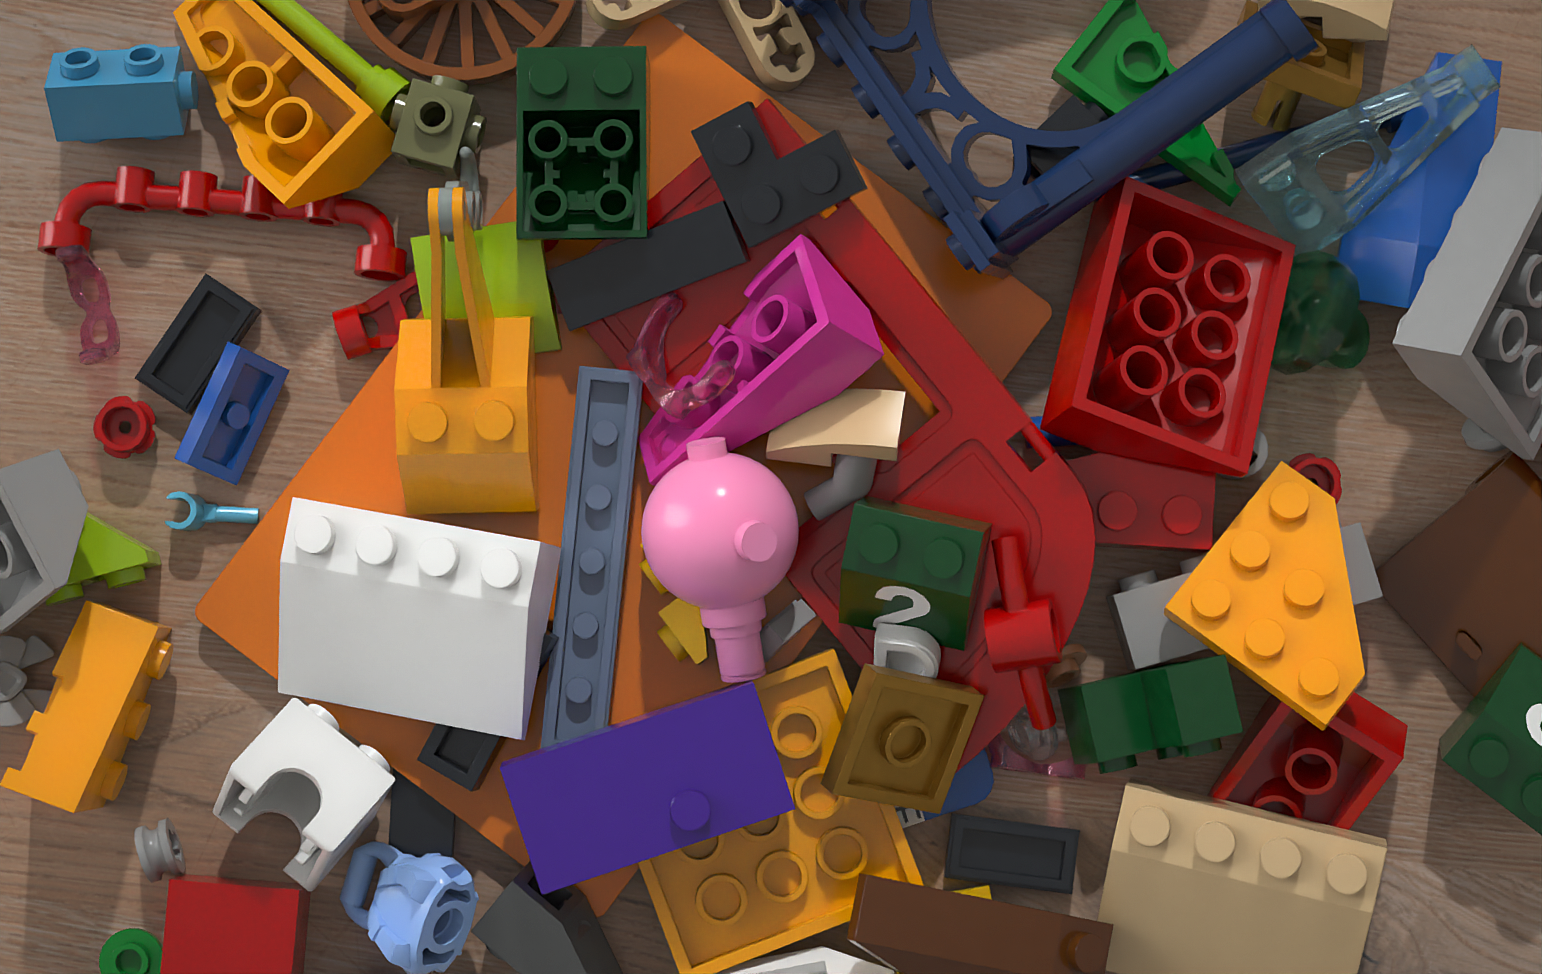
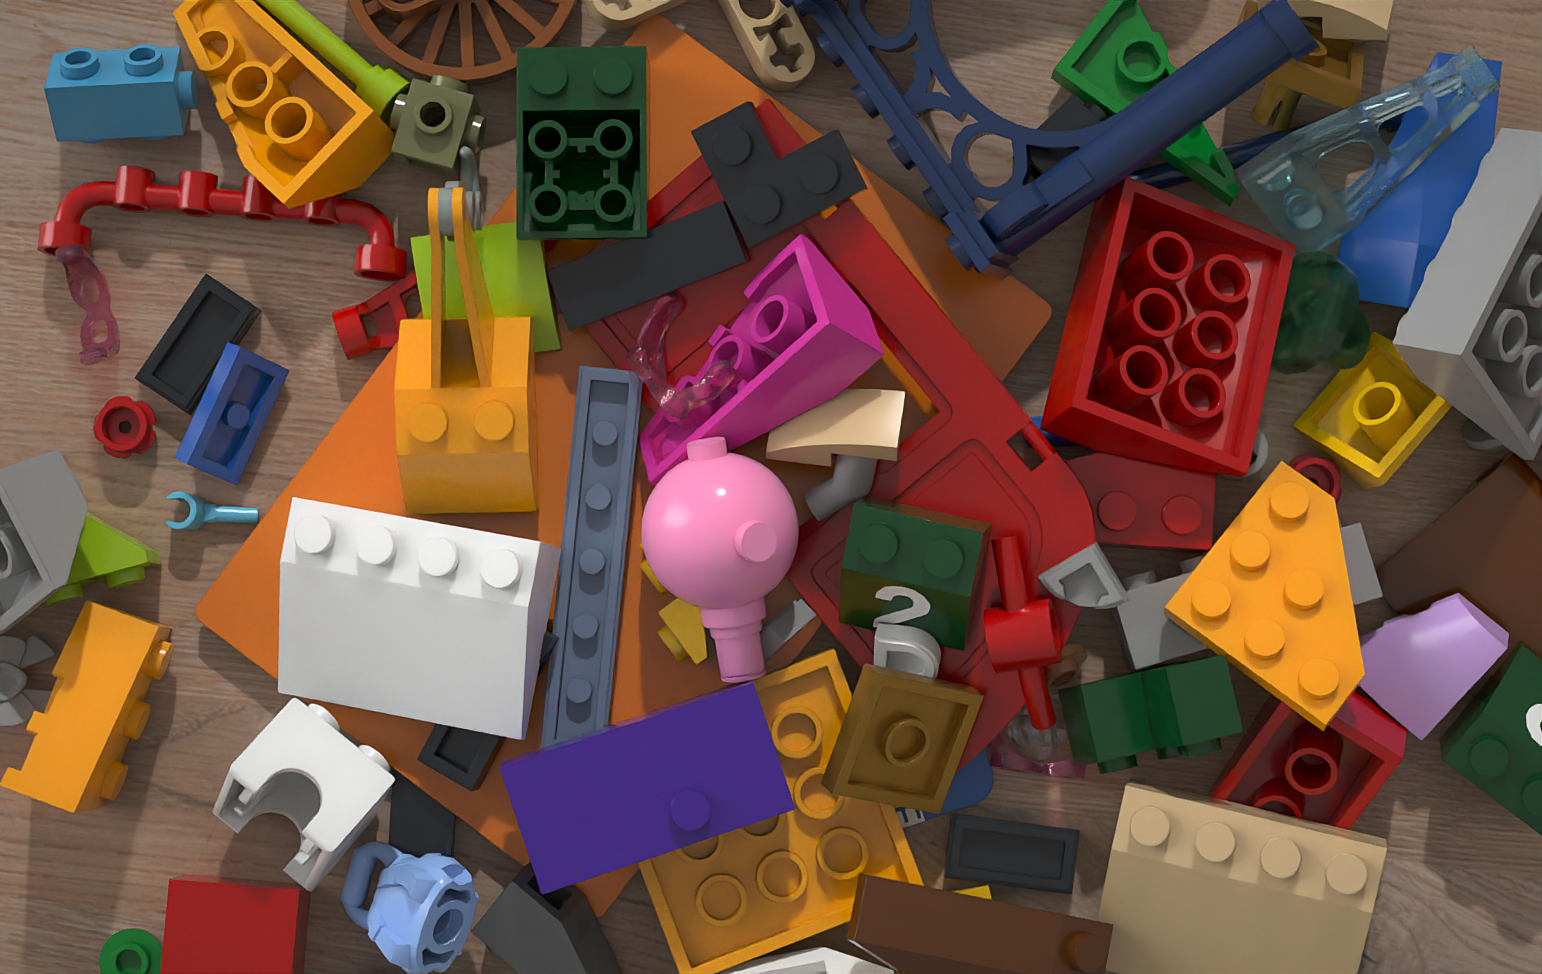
(159, 850): light grey bush -> none
(1085, 580): none -> light grey tile
(1372, 415): none -> yellow slope
(1429, 660): none -> lavender slope

